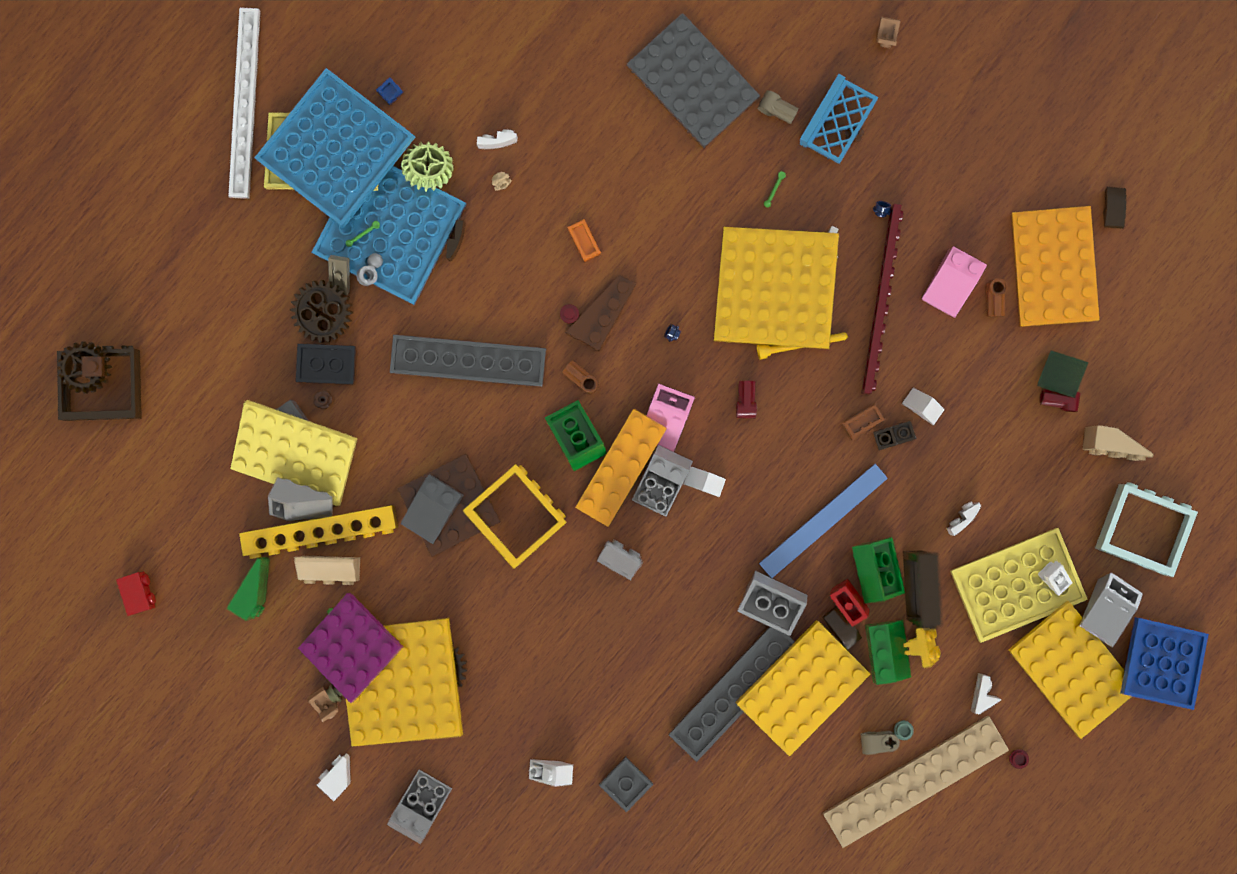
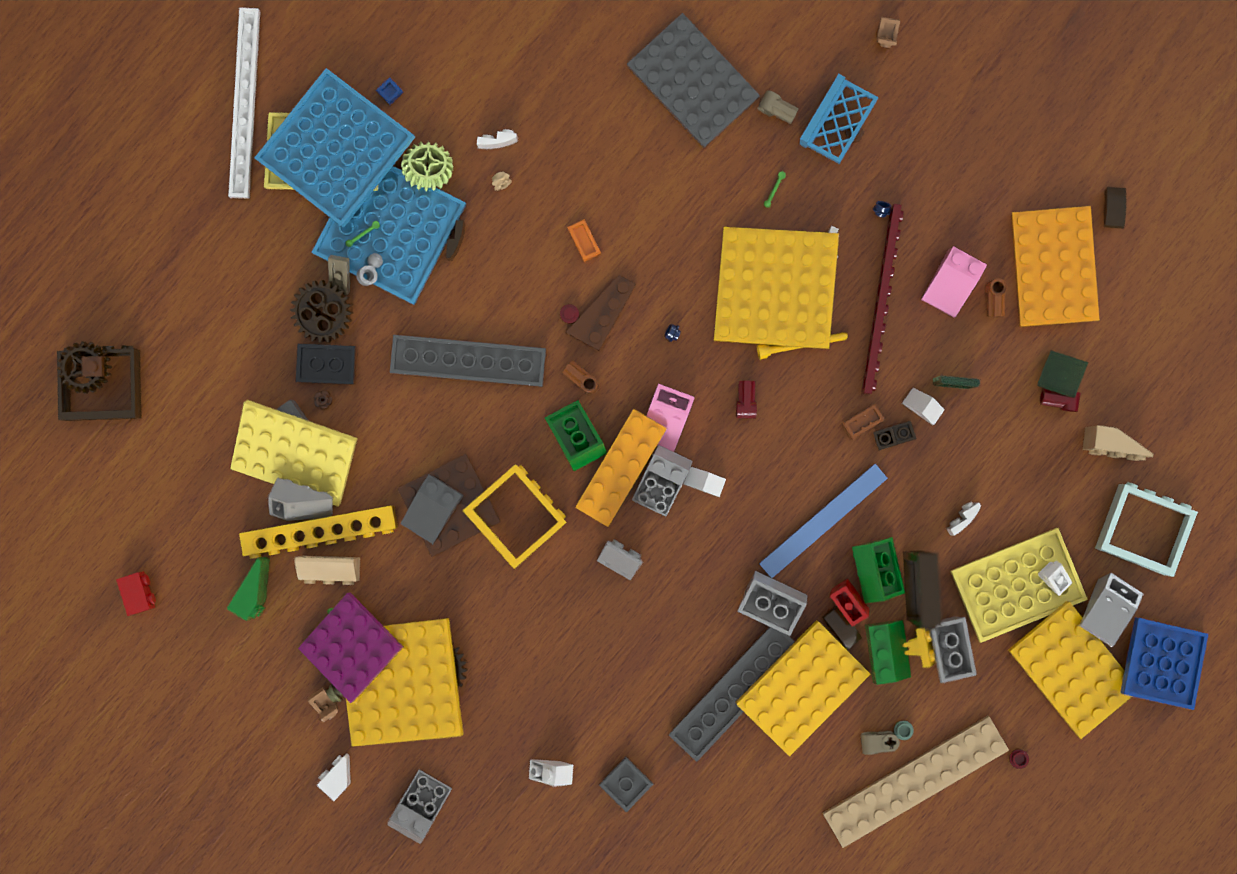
(953, 650): none -> light grey slope
(956, 382): none -> clear green tile
(981, 700): white slope -> none

